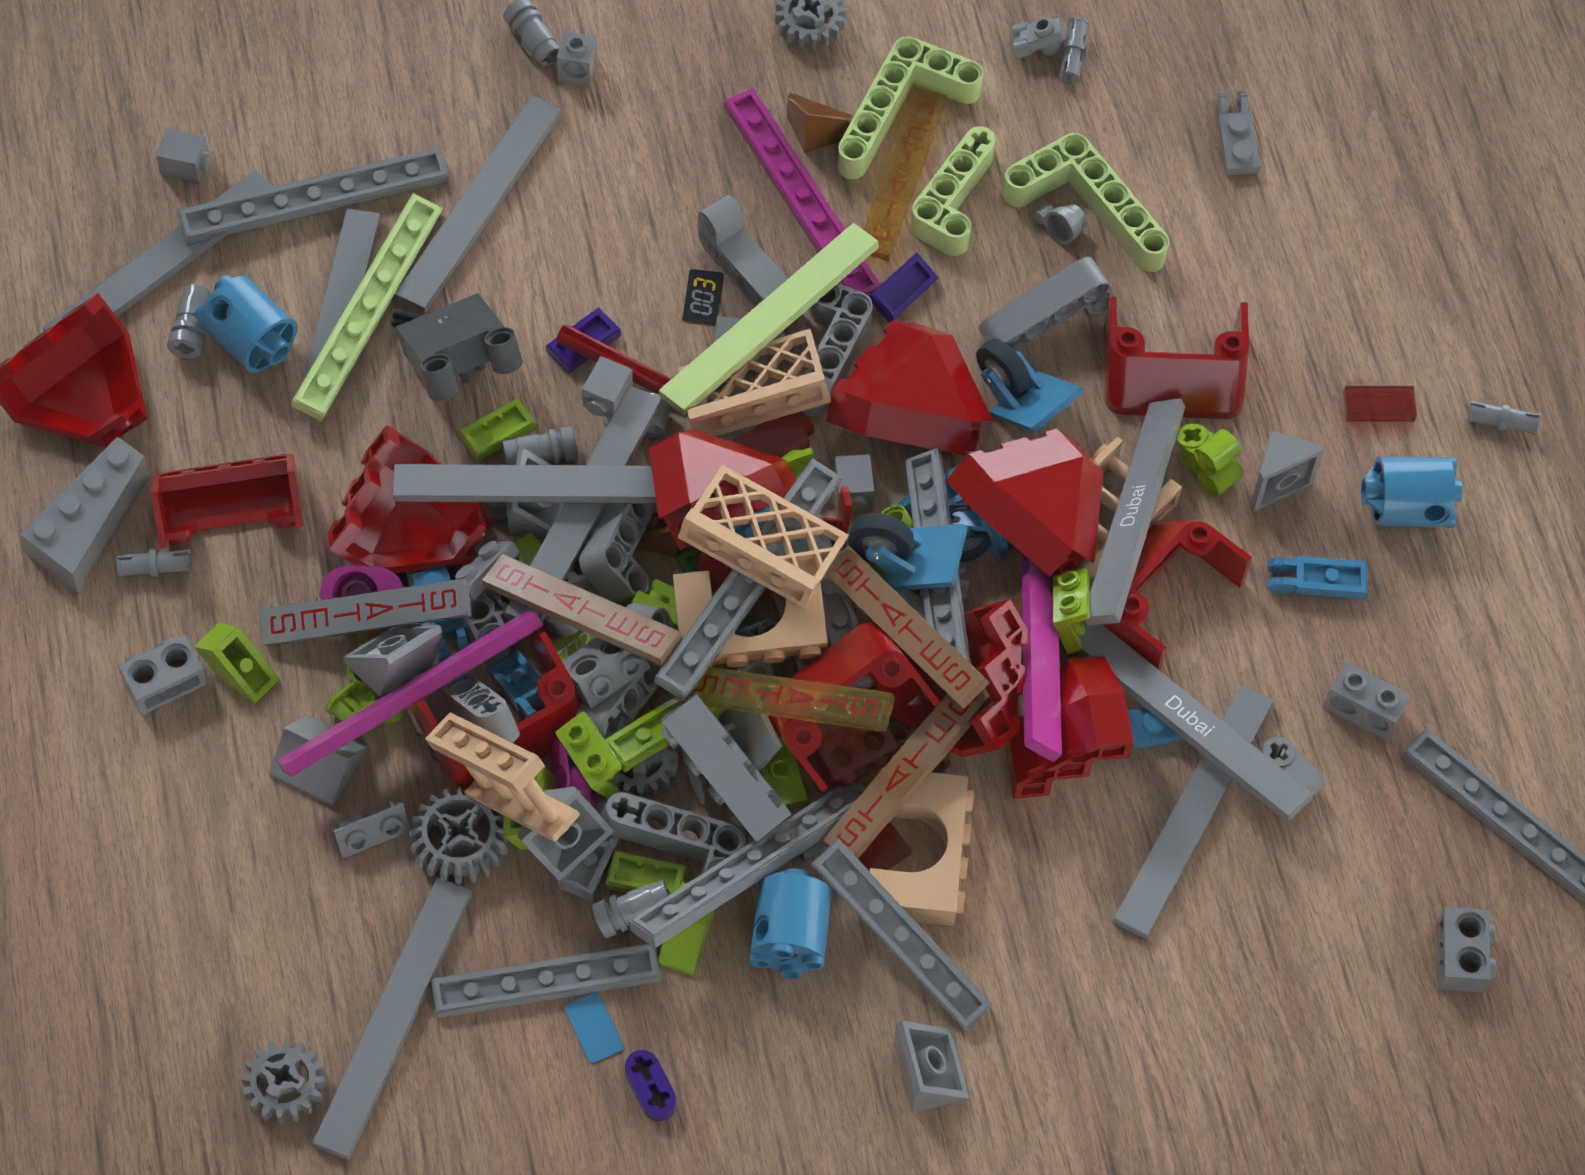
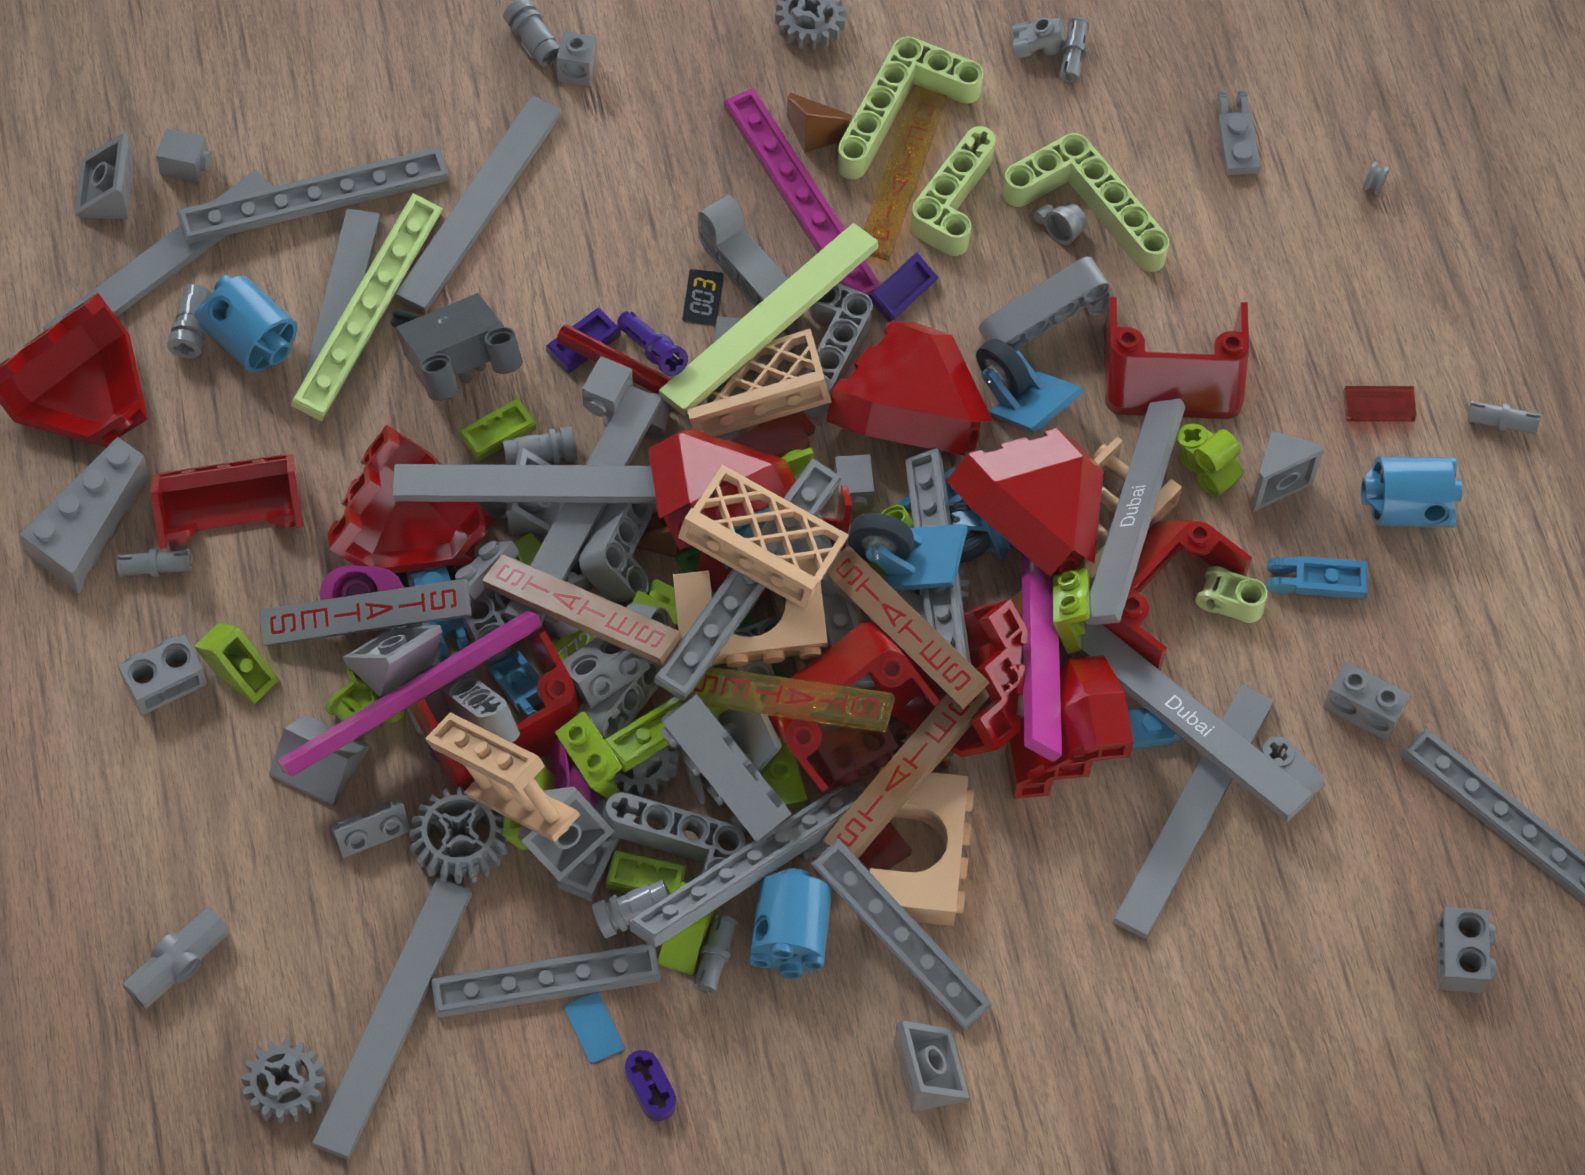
(106, 181): none -> light grey slope
(176, 958): none -> light grey piece
(657, 347): none -> dark purple pin
(715, 954): none -> light grey pin
(1230, 594): none -> yellowish green piece
(1376, 178): none -> light grey bush

